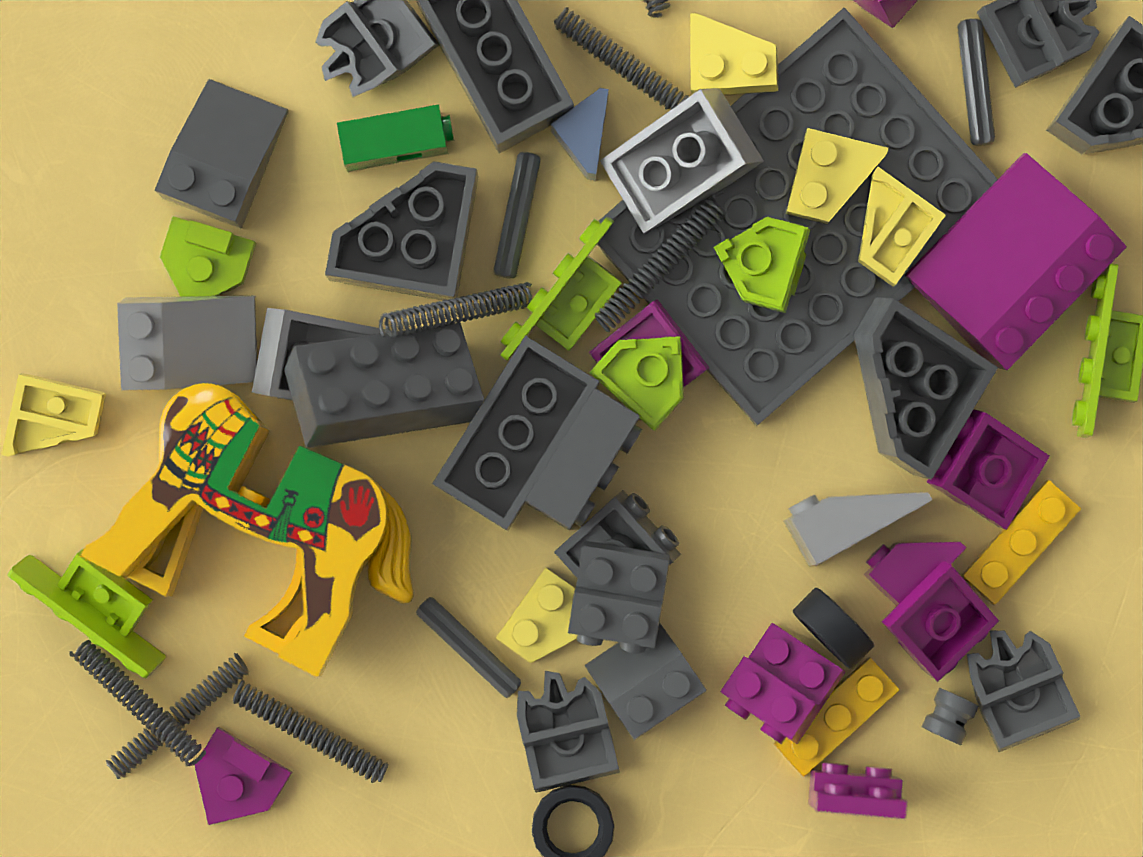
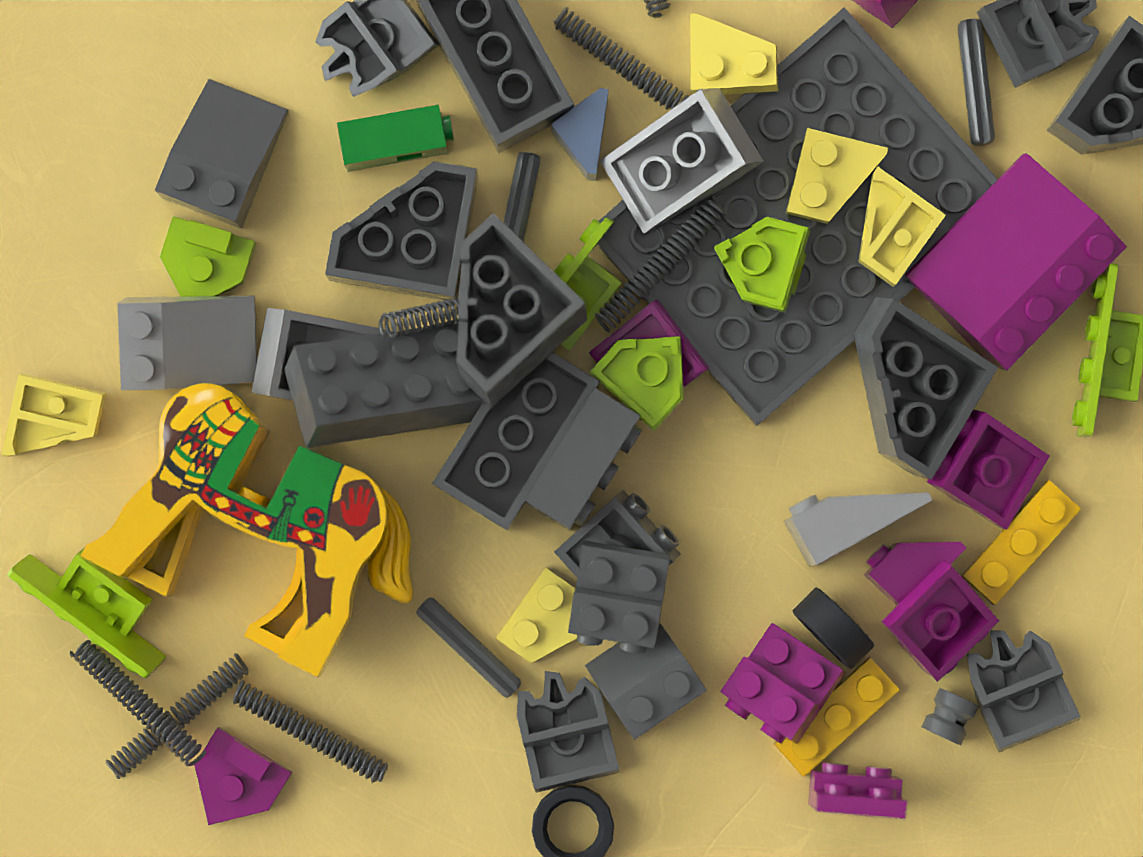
(508, 311): none -> dark grey brick

